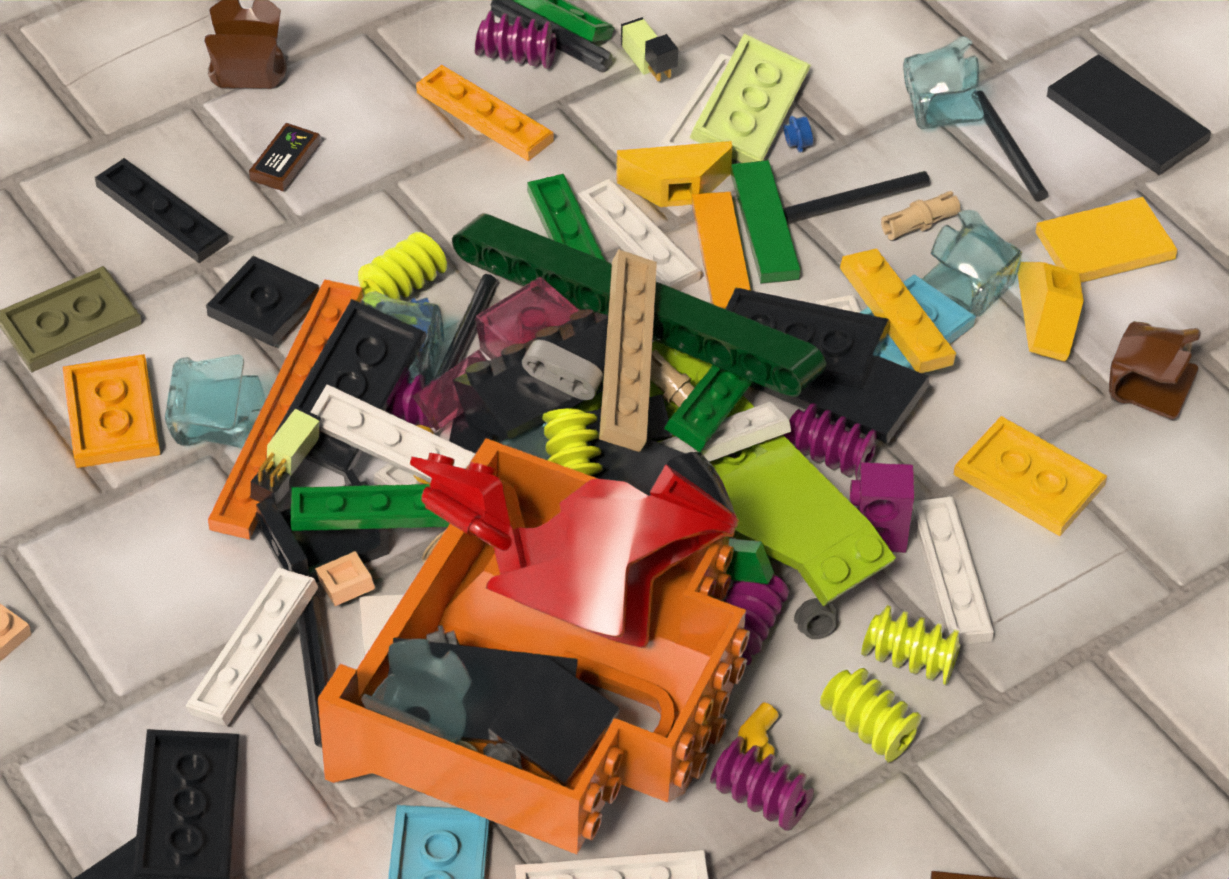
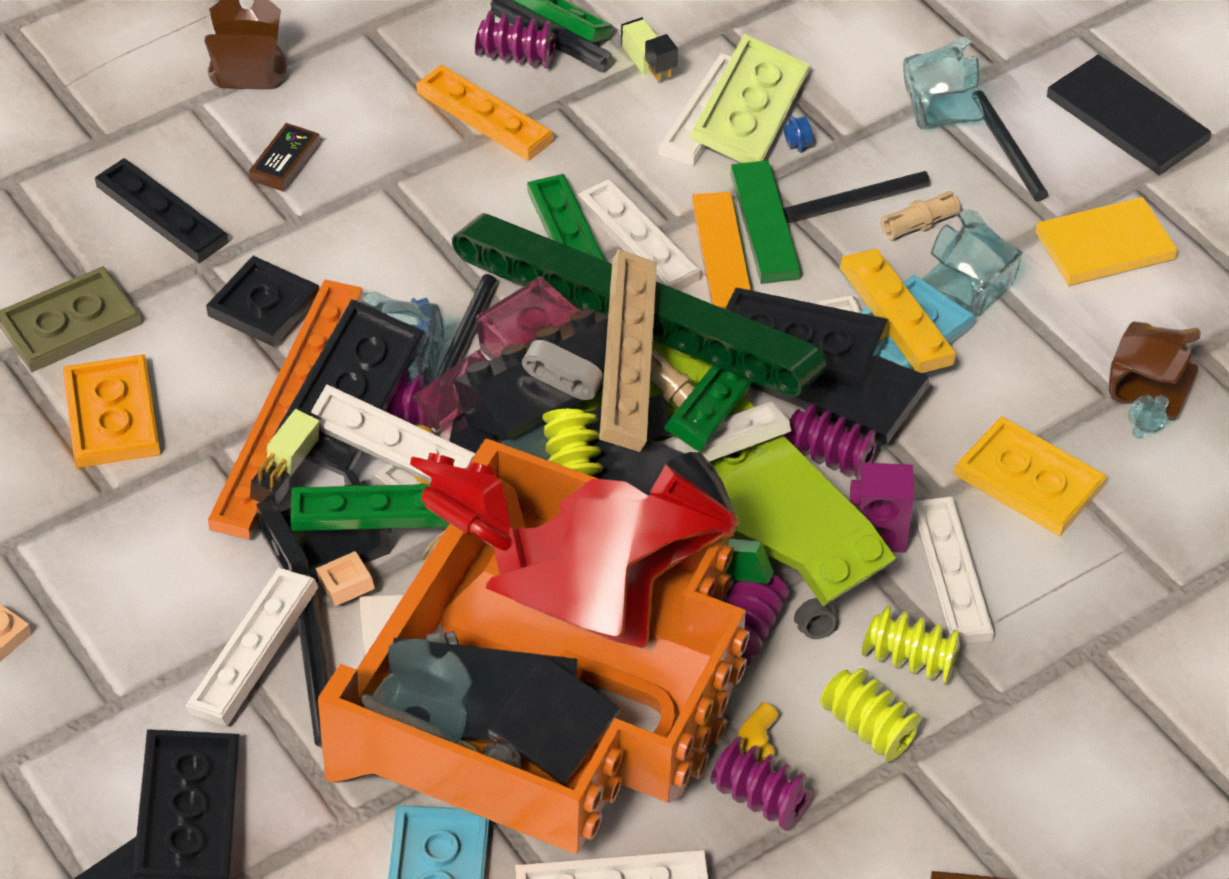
(212, 401): clear light blue piece -> none
(403, 267): neon yellow piece -> none
(674, 173): yellow slope -> none
(1050, 307): yellow slope -> none
(1148, 415): none -> clear light blue plate

